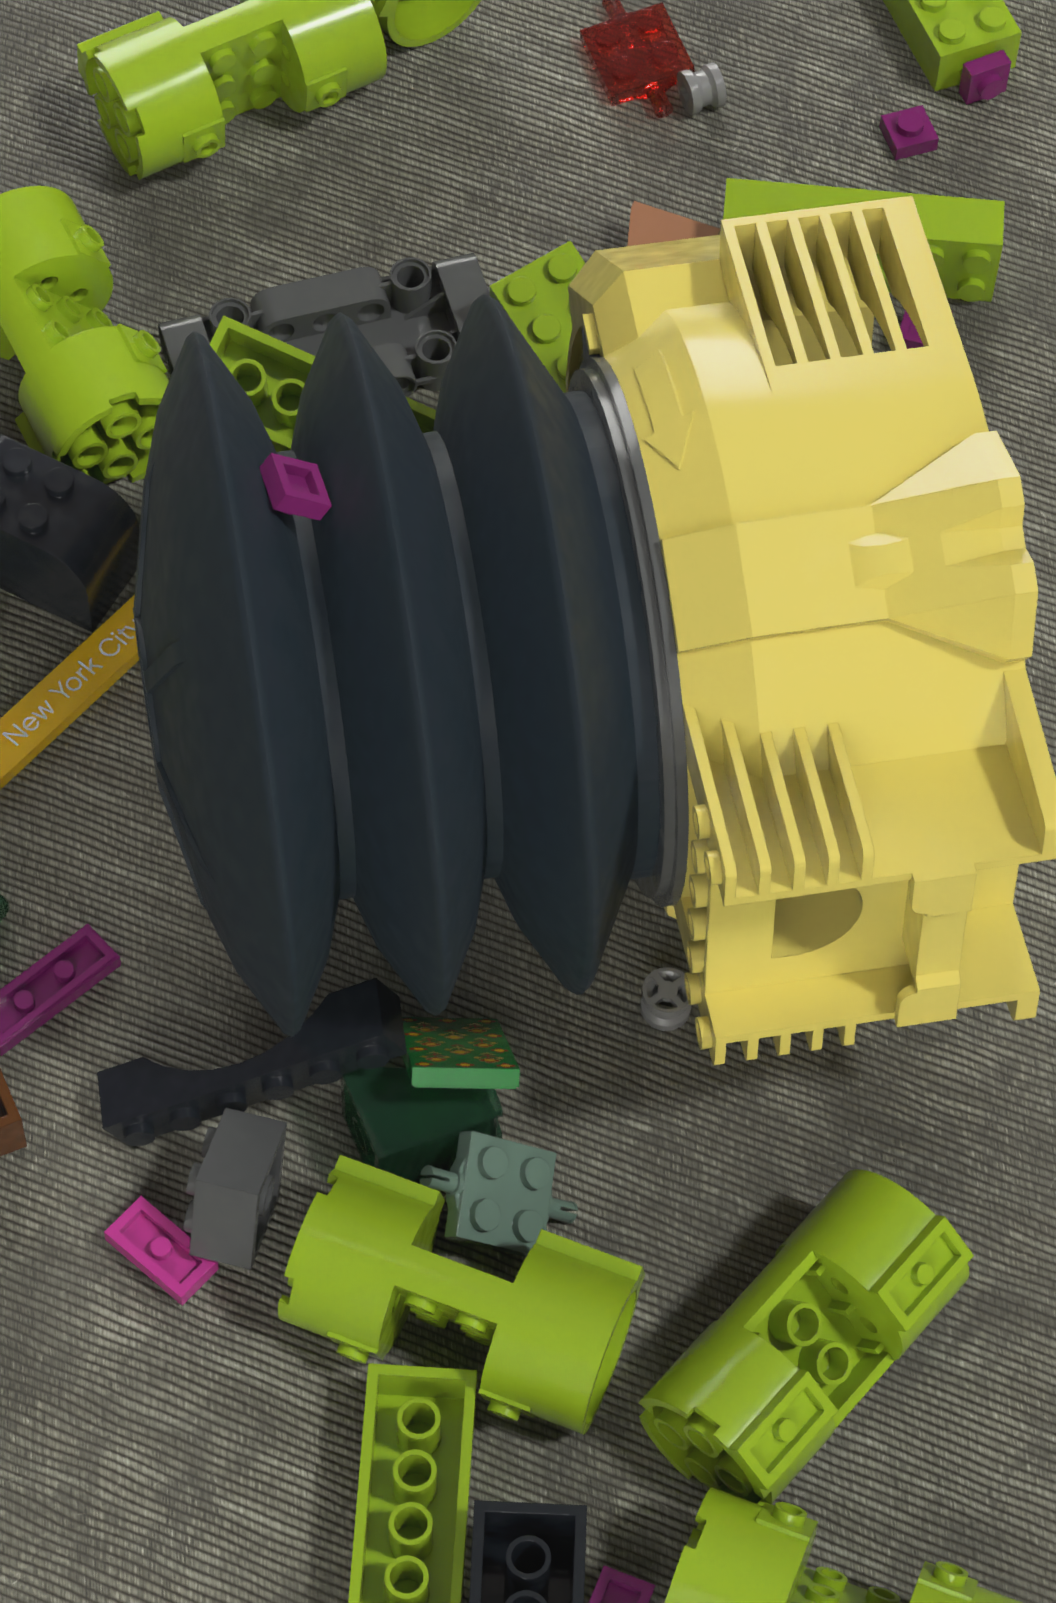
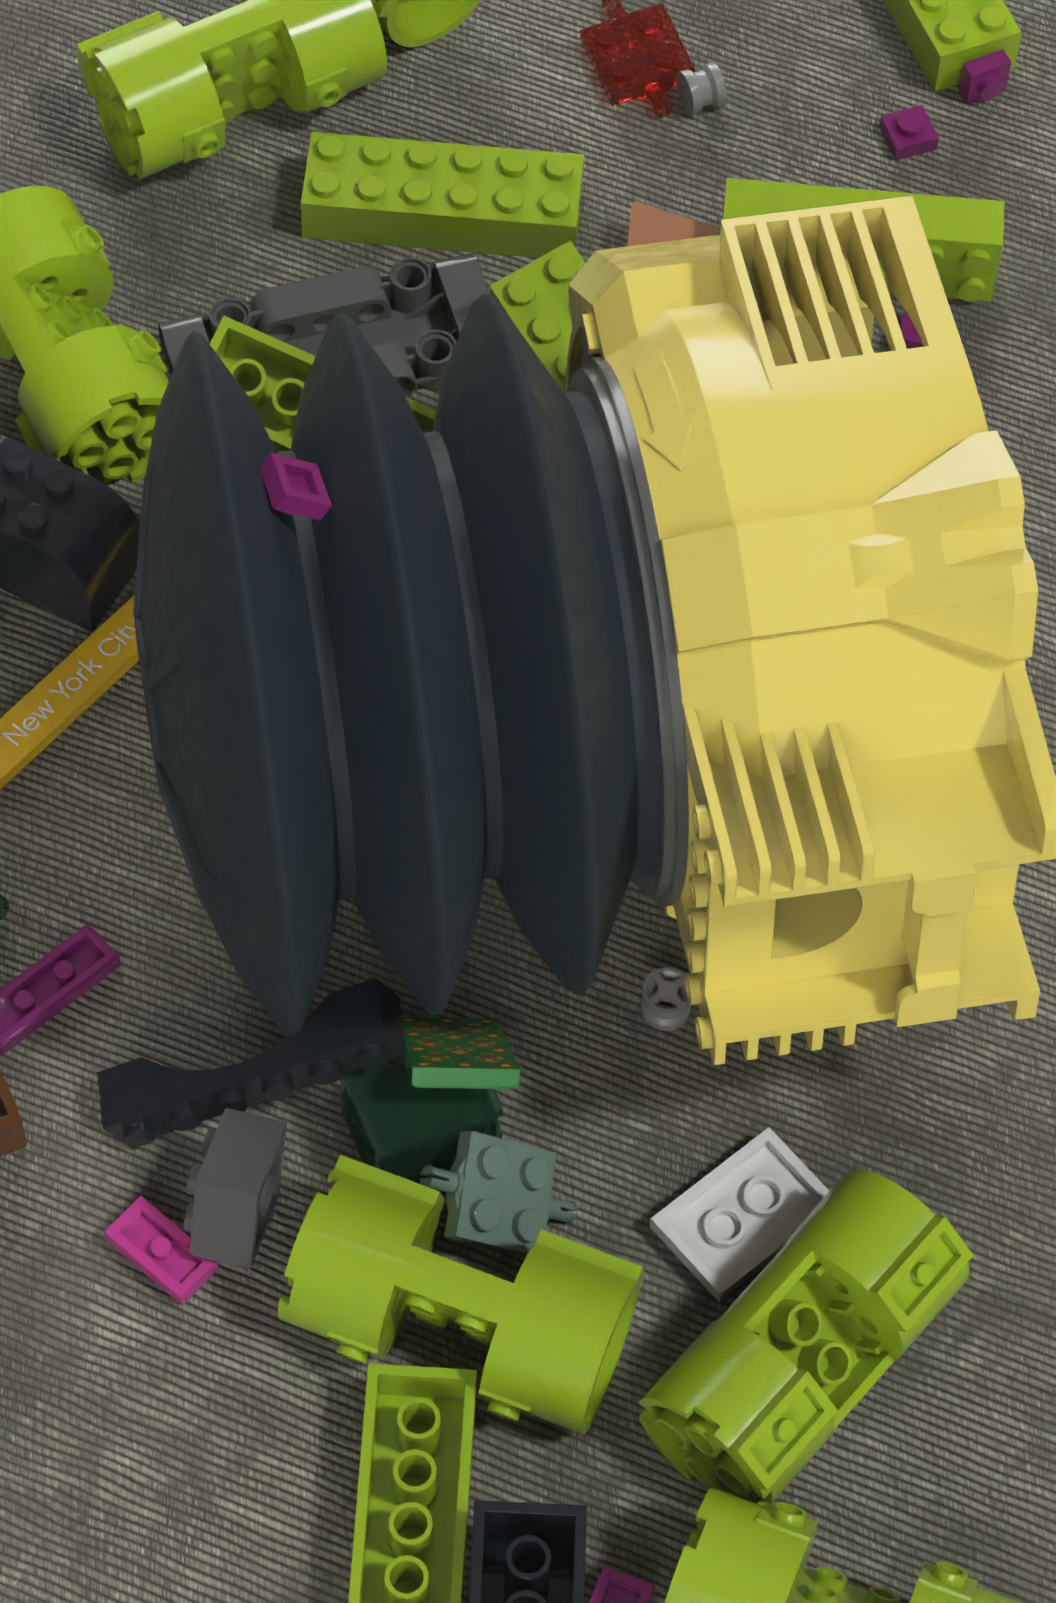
(440, 195): none -> lime brick
(739, 1213): none -> white plate

